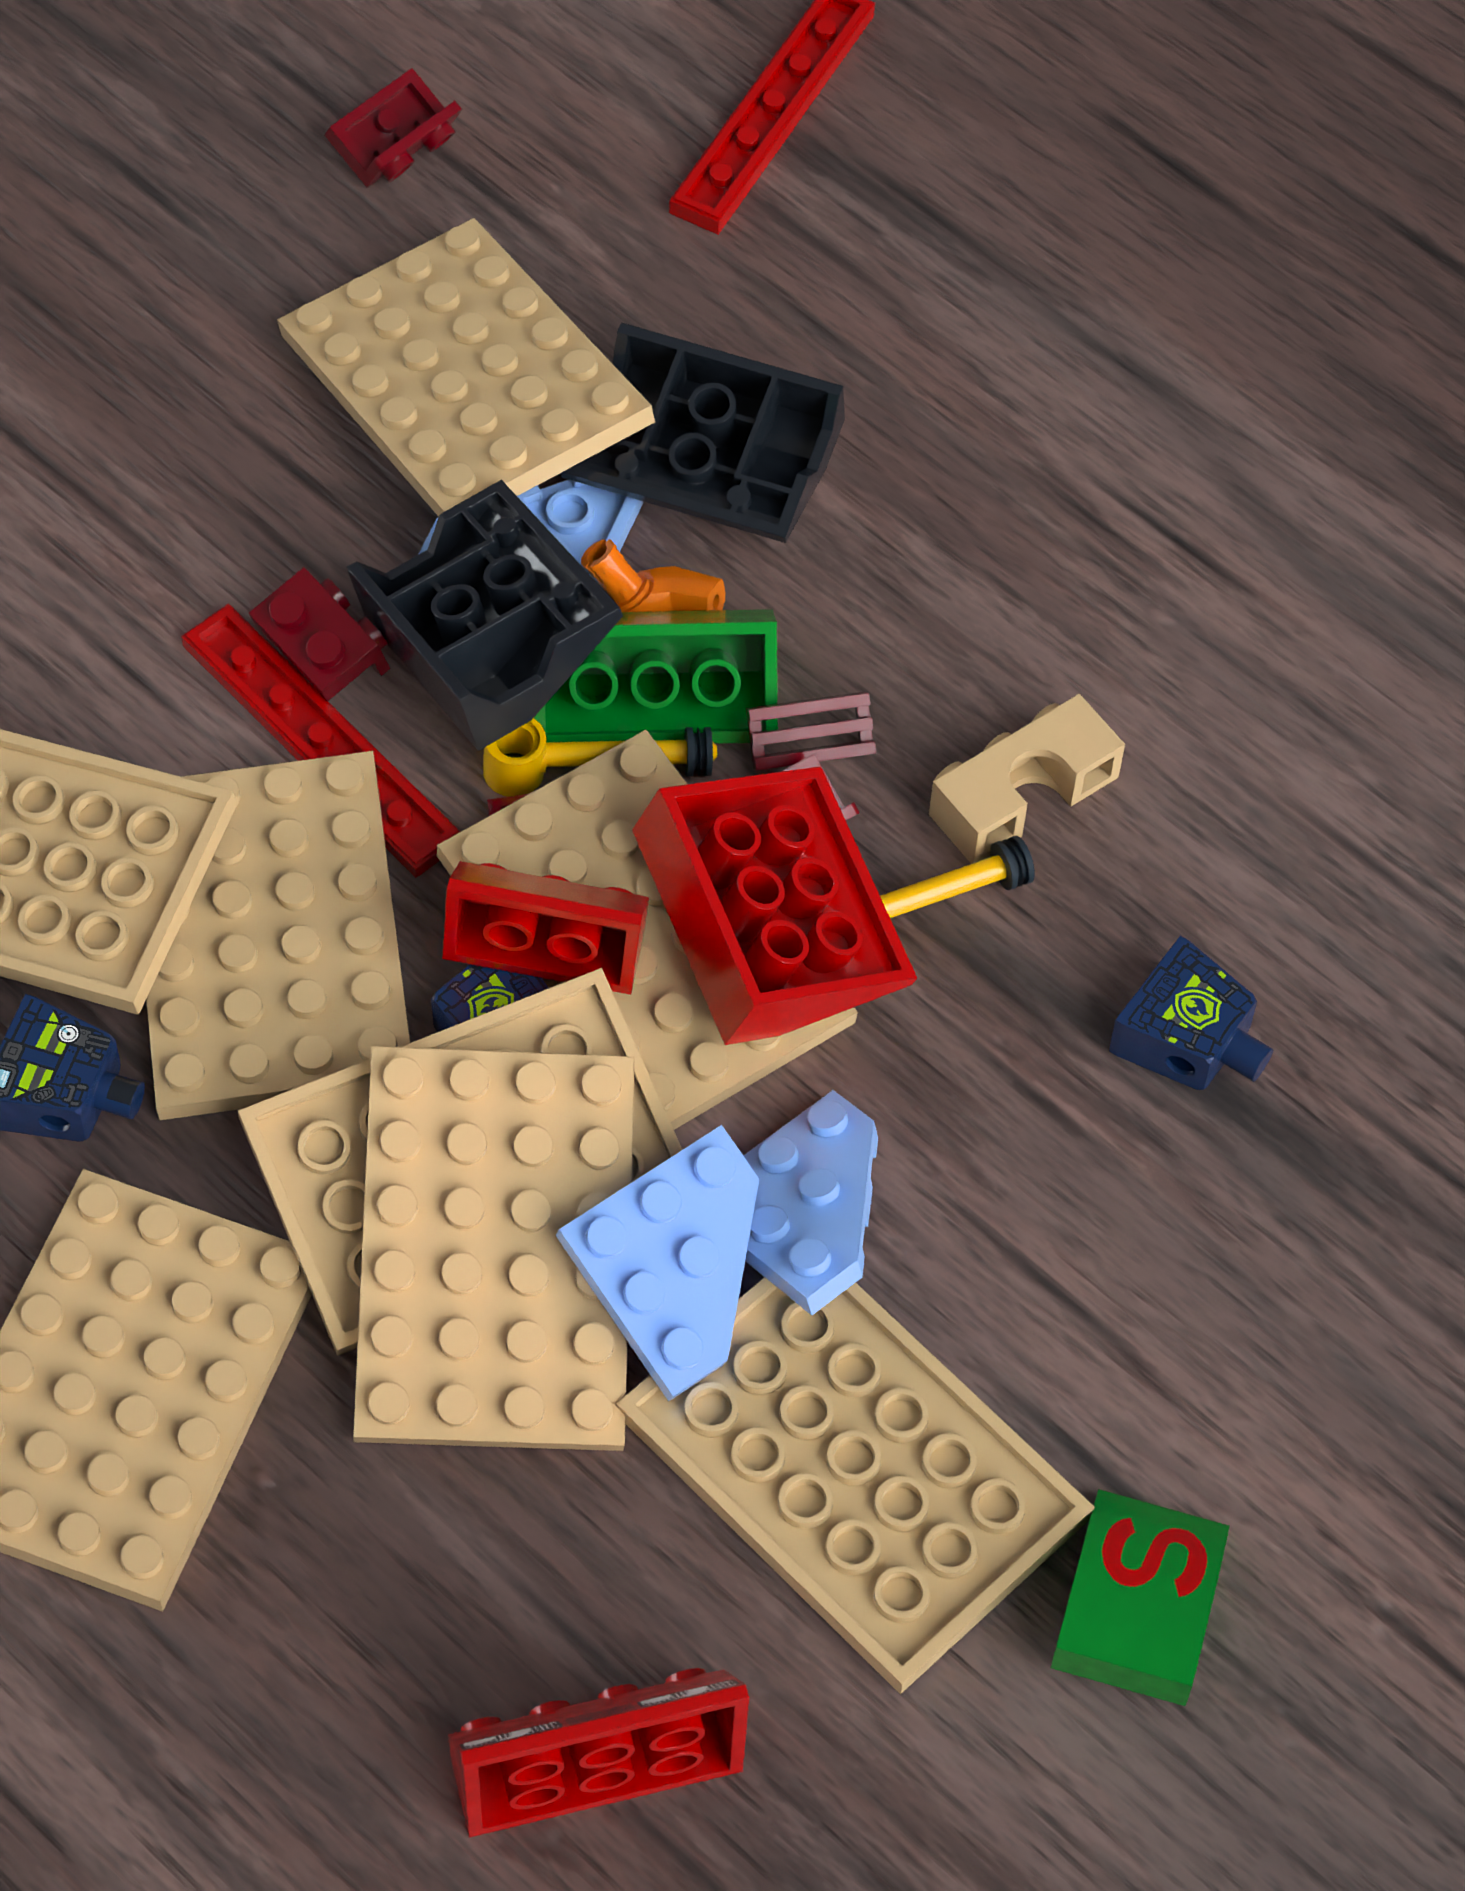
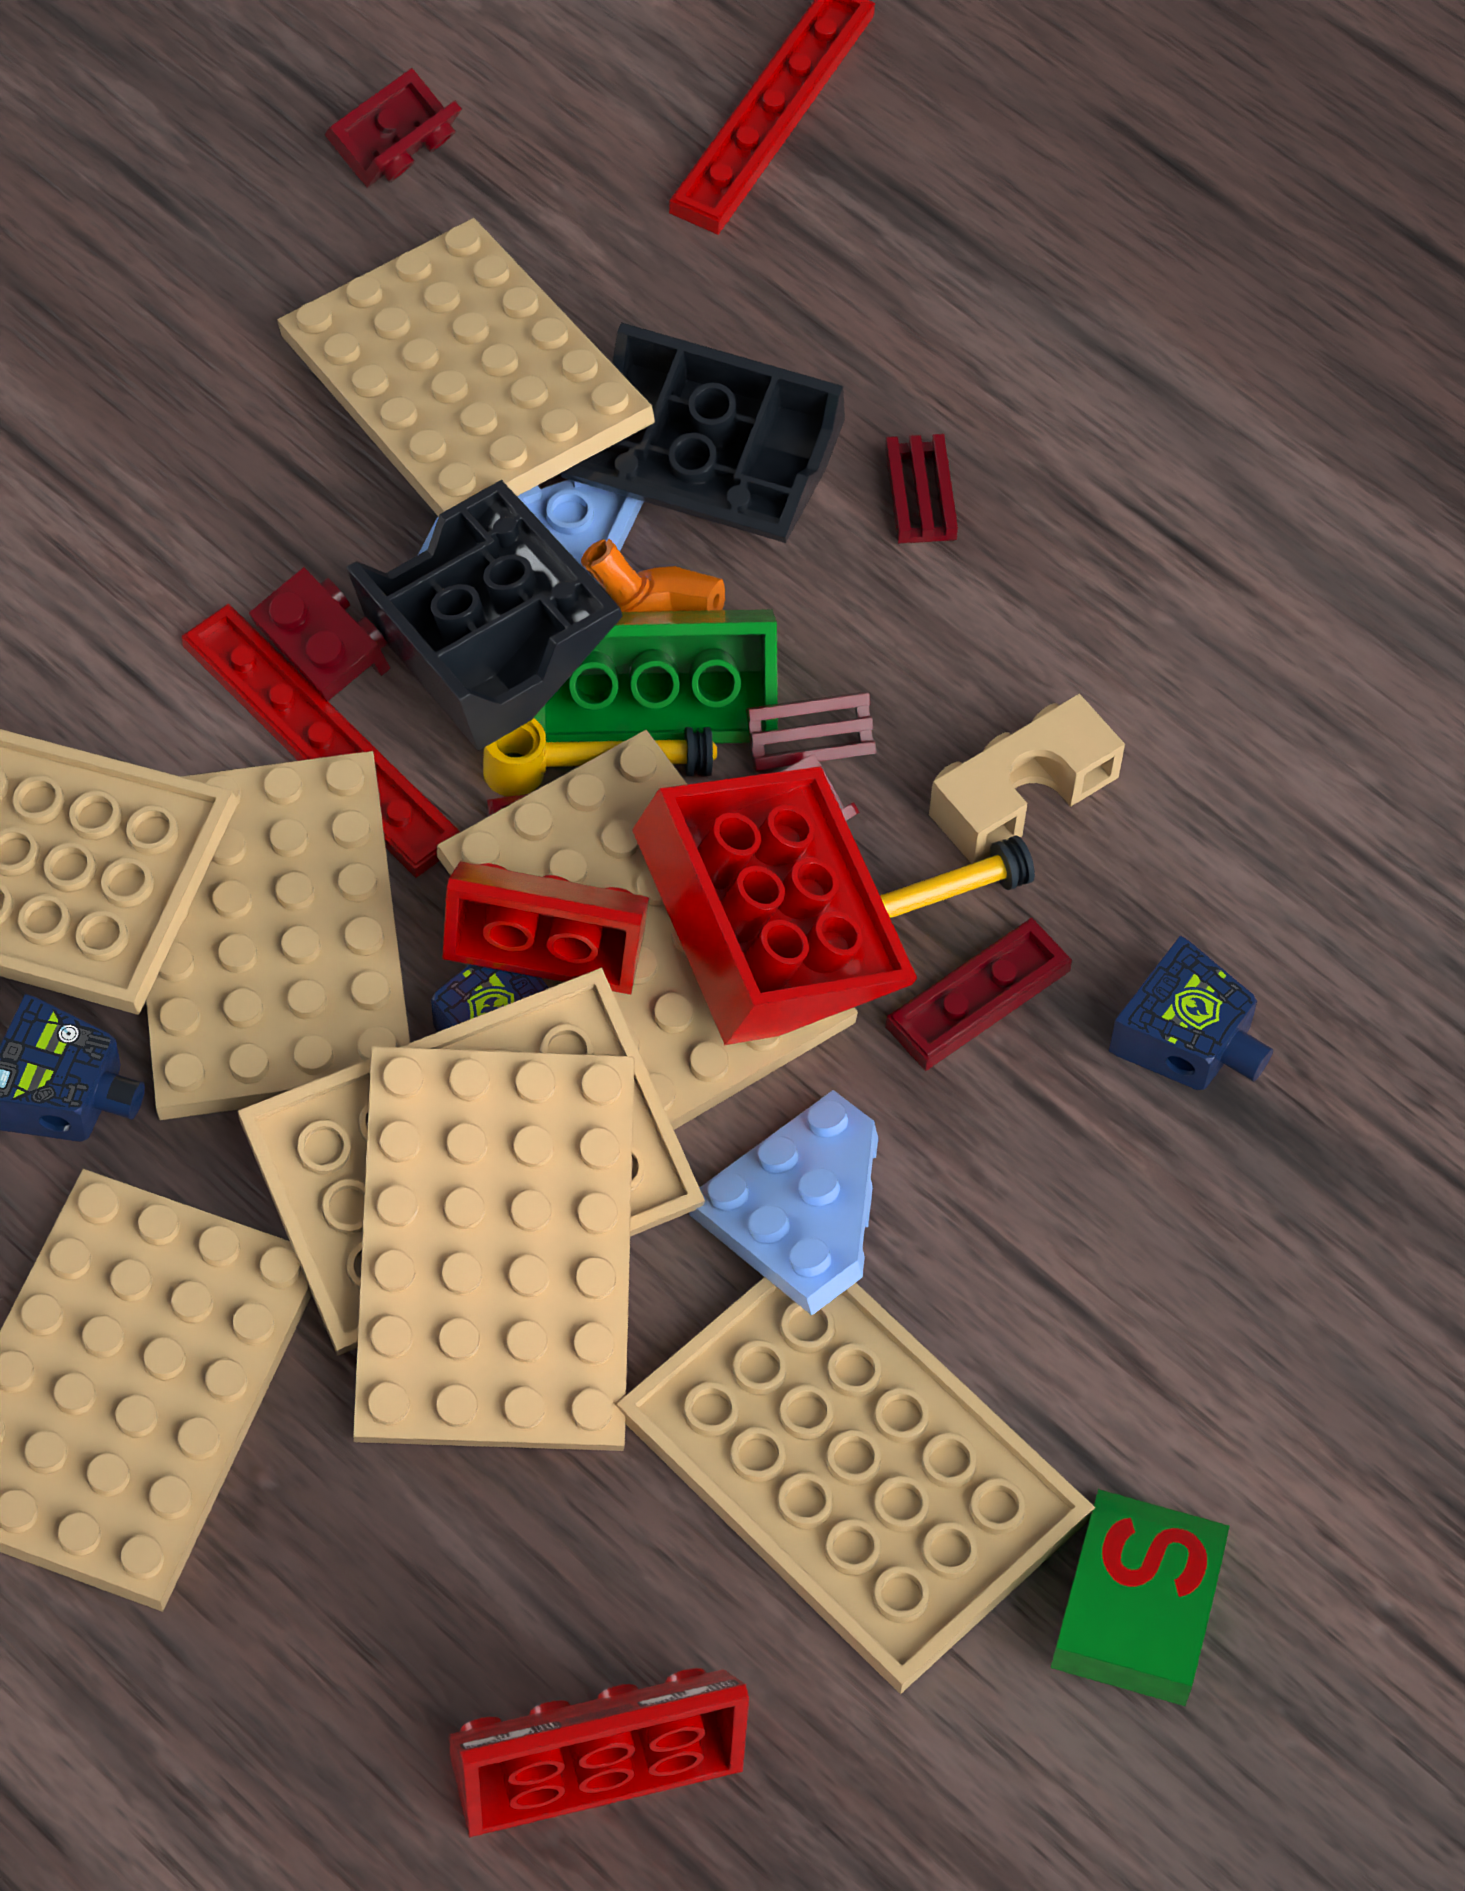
(672, 1258): light blue plate -> none
(917, 451): none -> dark red tile
(978, 994): none -> dark red tile

